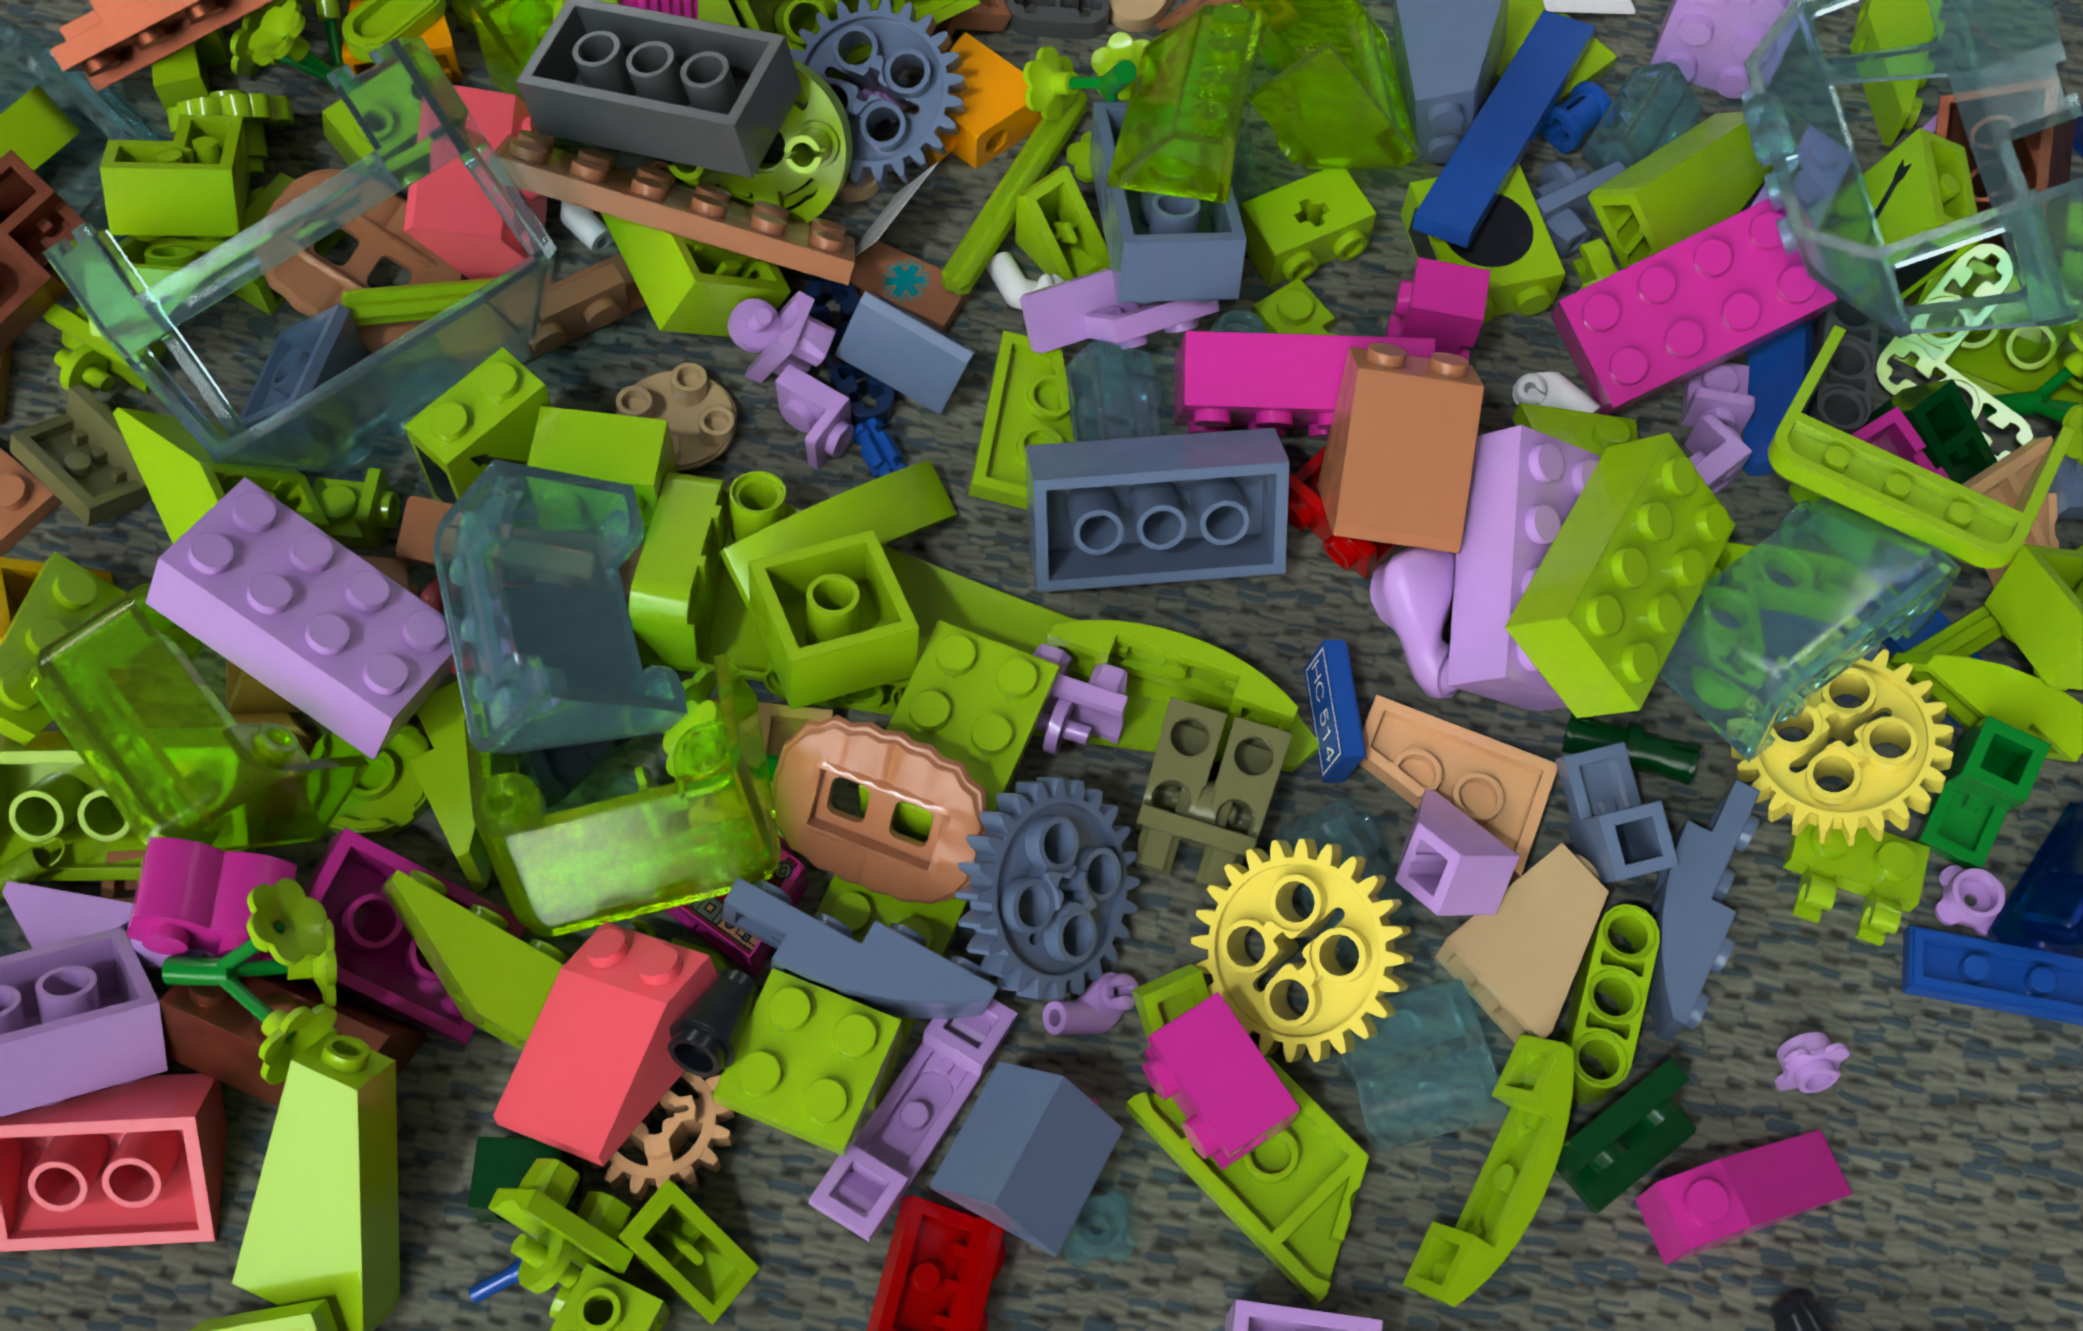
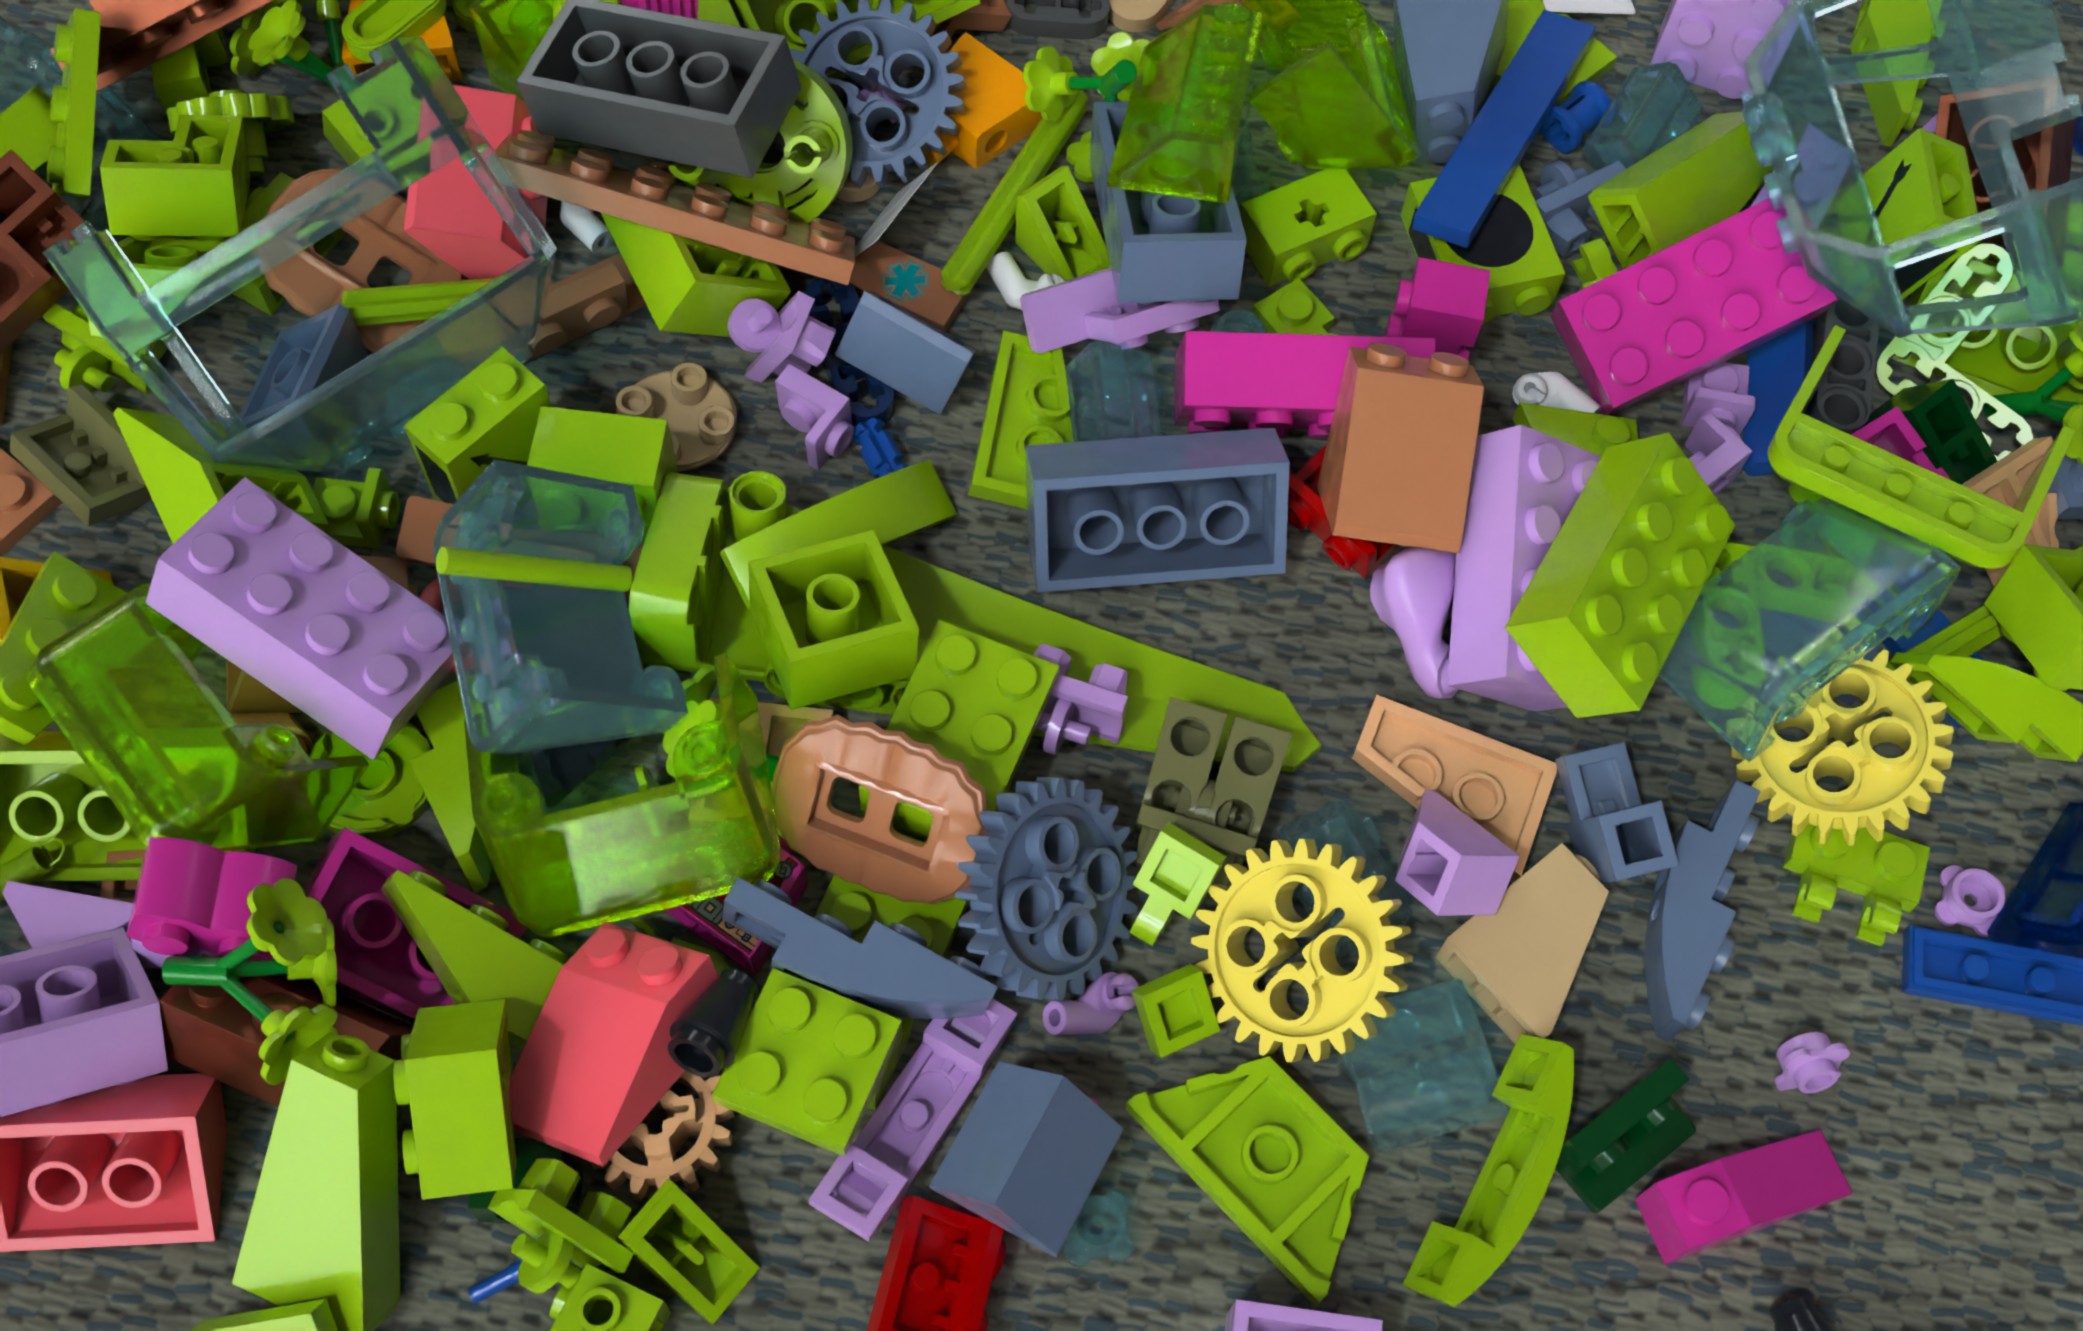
(74, 107): none -> lime wing
(459, 1099): none -> lime brick
(533, 569): none -> lime bar
(1175, 878): none -> lime plate
(1177, 663): lime slope -> none
(1218, 1082): dark pink brick -> none
(1334, 711): blue tile -> none
(1627, 982): lime beam -> none
(1646, 751): dark green pin -> none
(1987, 778): green brick -> none

